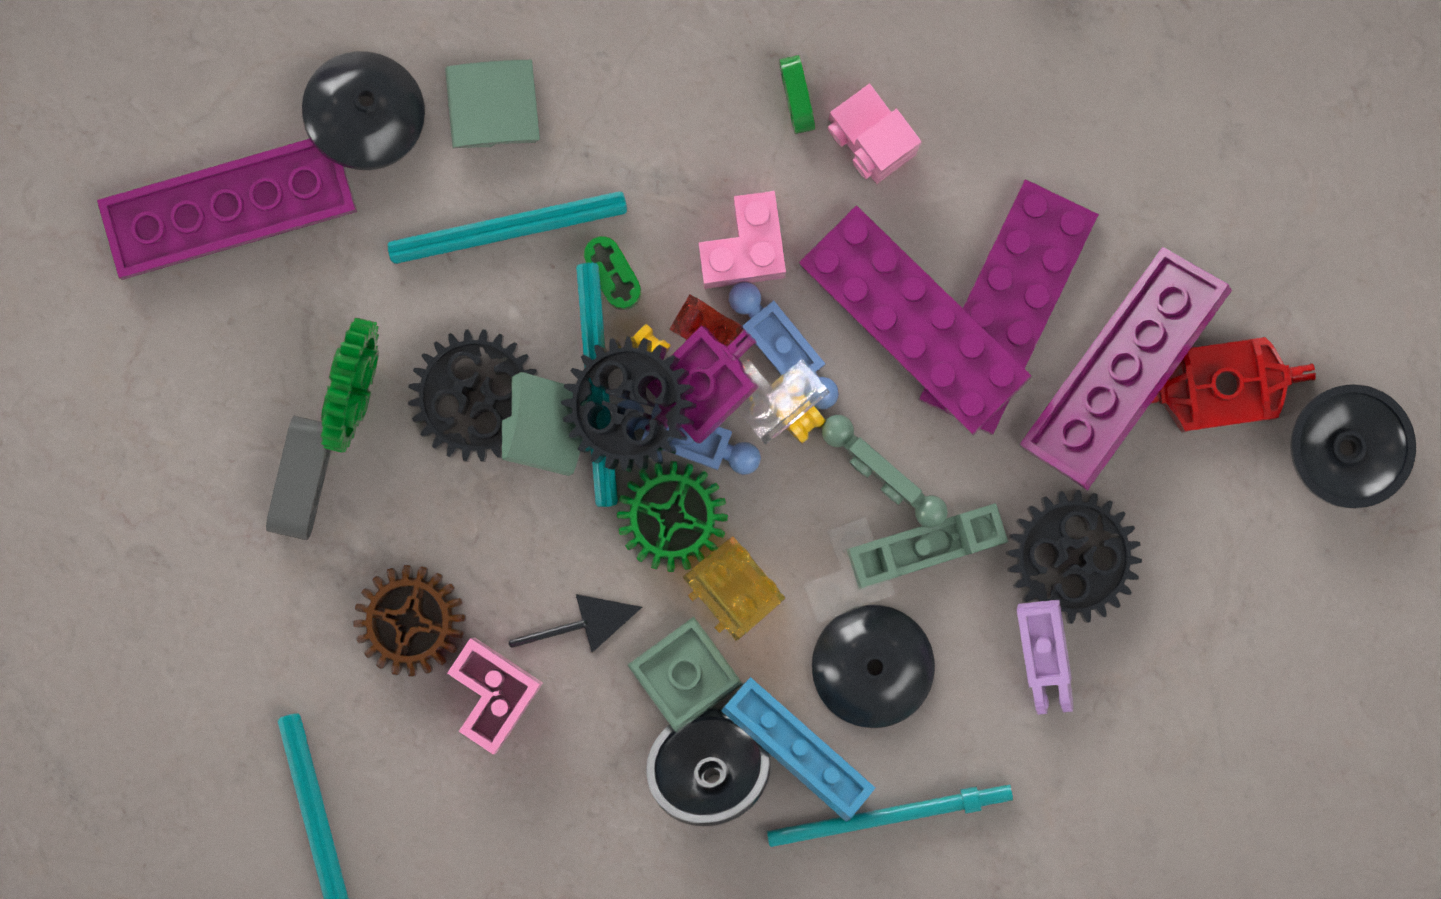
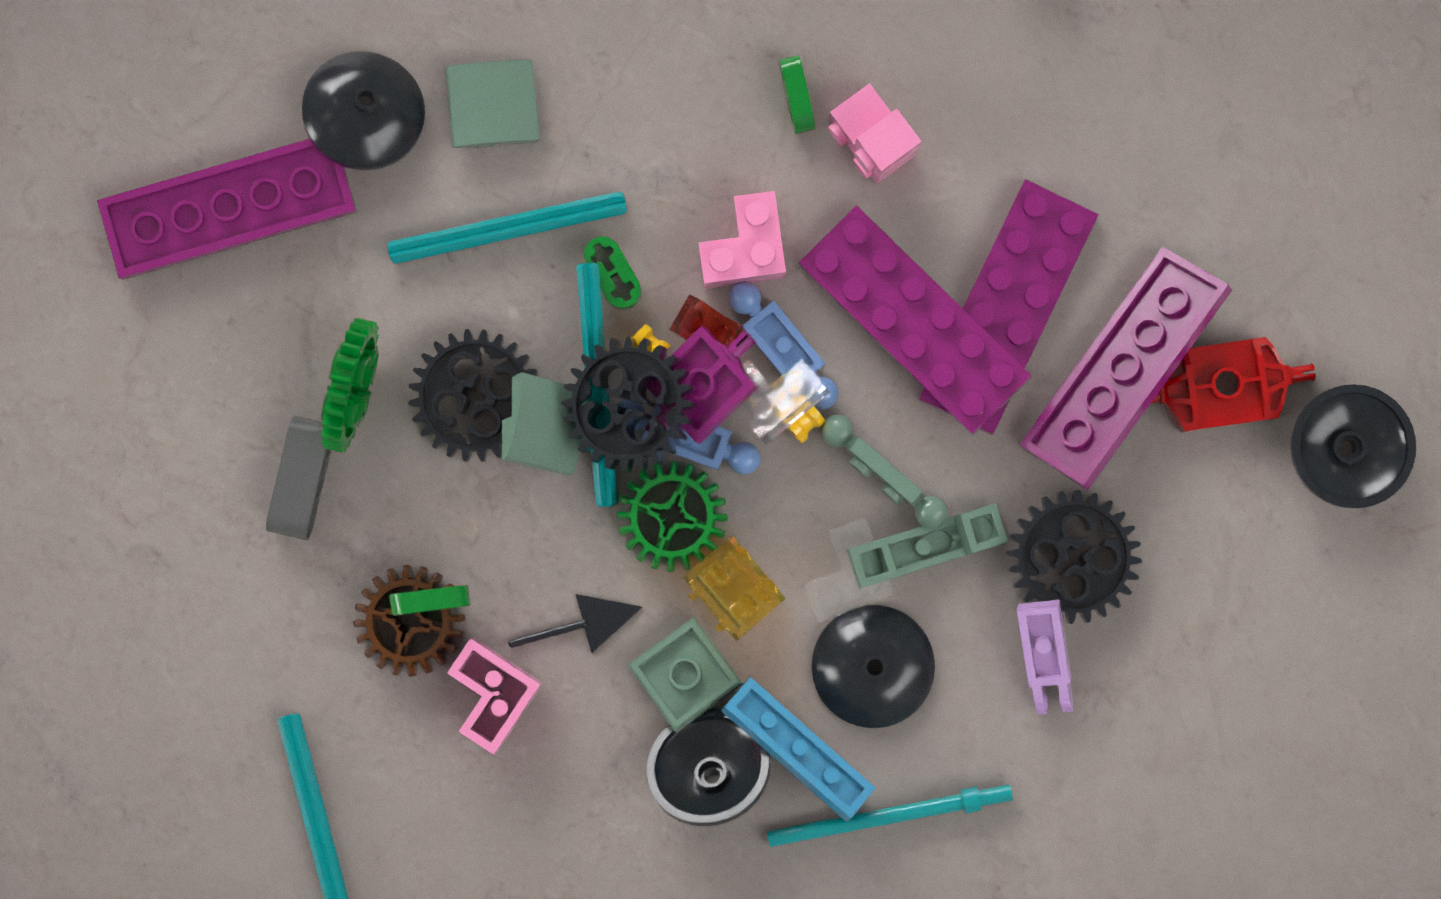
(429, 600): none -> green beam

